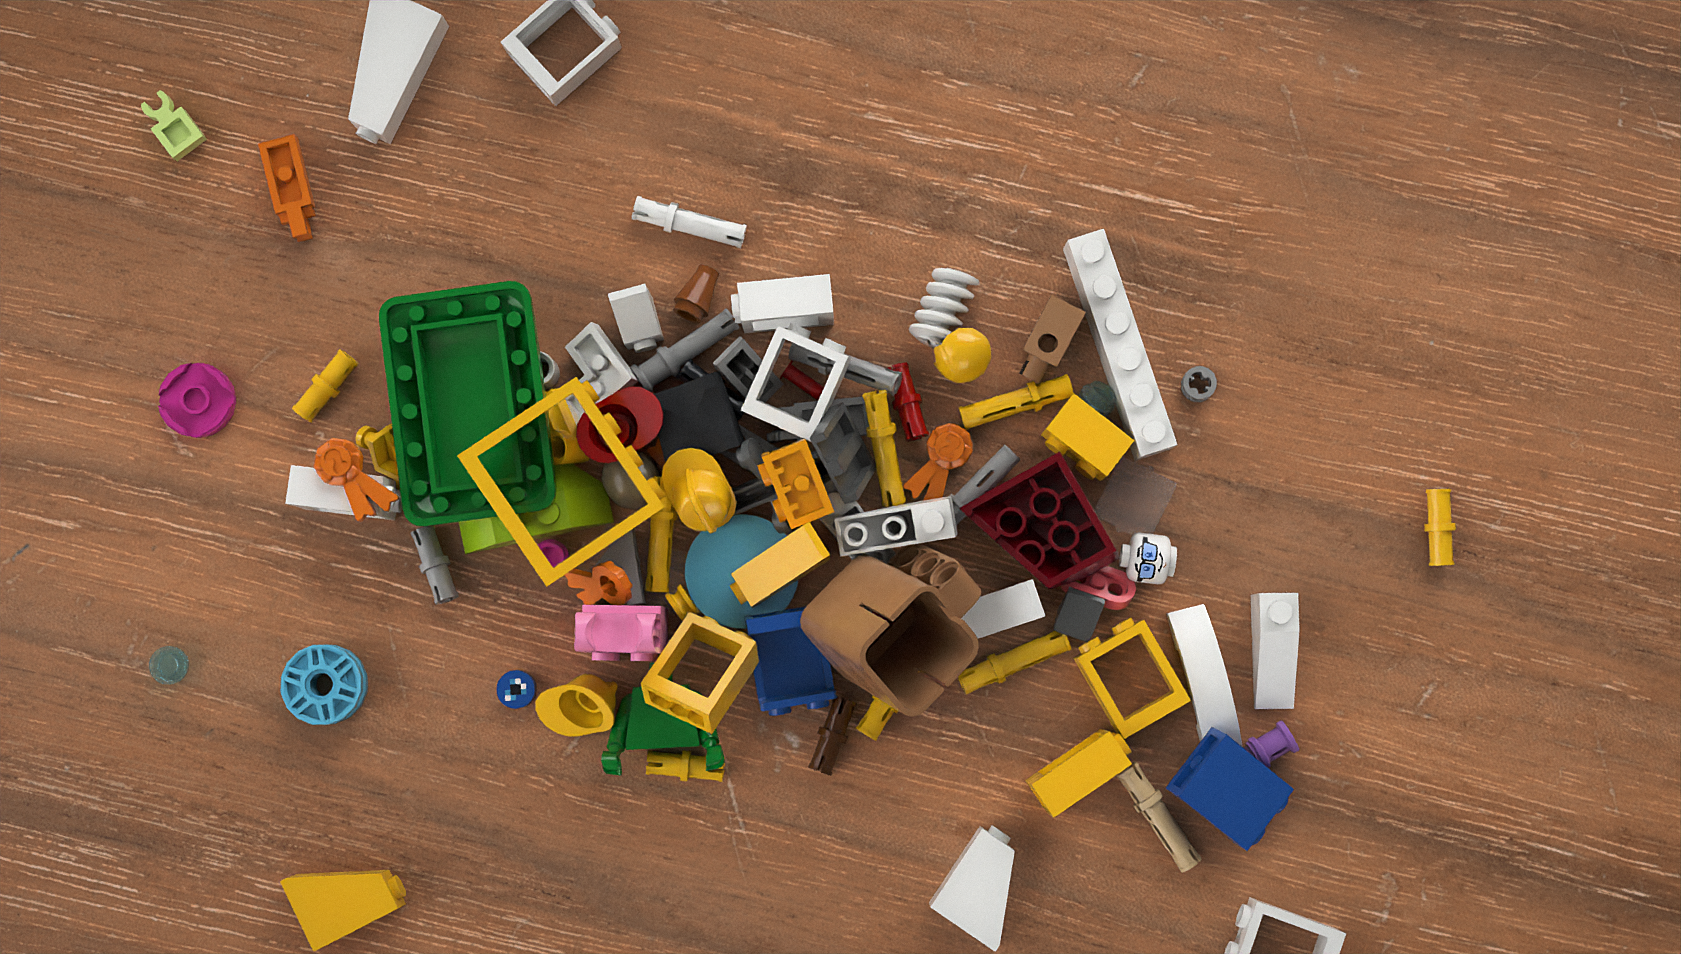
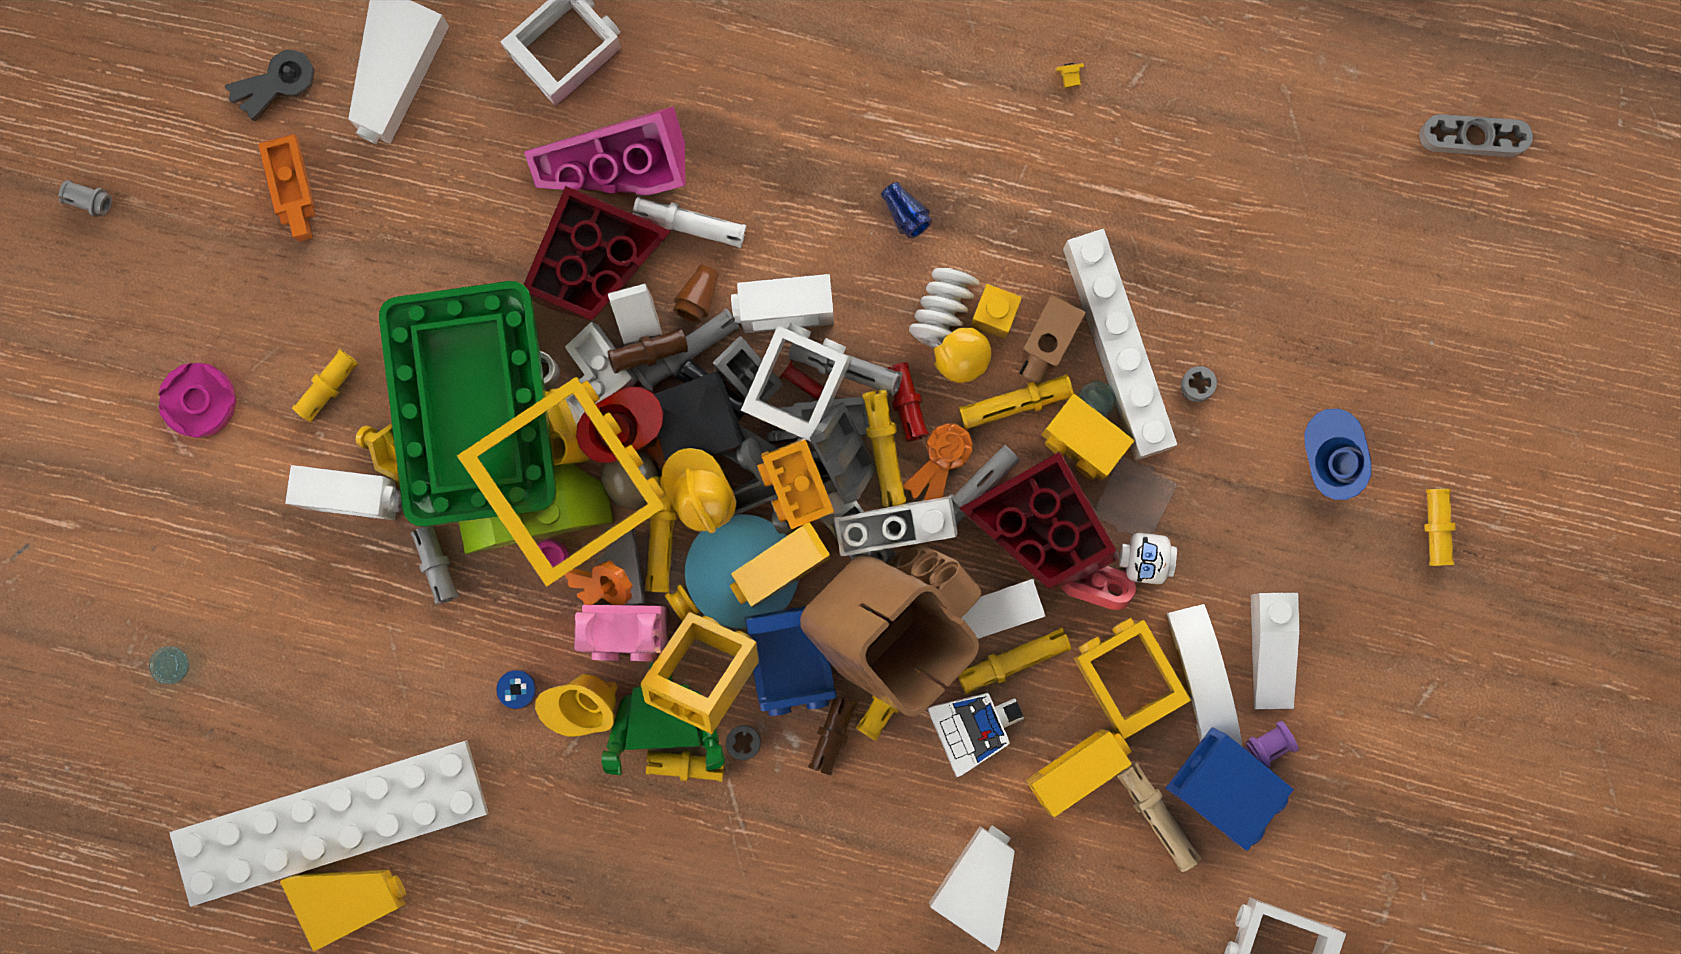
(95, 201): none -> light grey pin
(175, 129): yellowish green plate -> none
(287, 74): none -> dark grey piece
(300, 684): medium azure wheel -> none
(328, 823): none -> white plate
(341, 464): orange piece -> none
(589, 254): none -> dark red wedge
(627, 156): none -> dark pink wedge
(647, 351): none -> reddish brown pin
(731, 740): none -> dark grey bush
(907, 212): none -> clear blue cone
(973, 729): none -> torso
(996, 311): none -> yellow brick
(1070, 74): none -> yellow piece
(1078, 614): dark grey slope -> none
(1338, 454): none -> blue piece
(1501, 147): none -> light grey beam

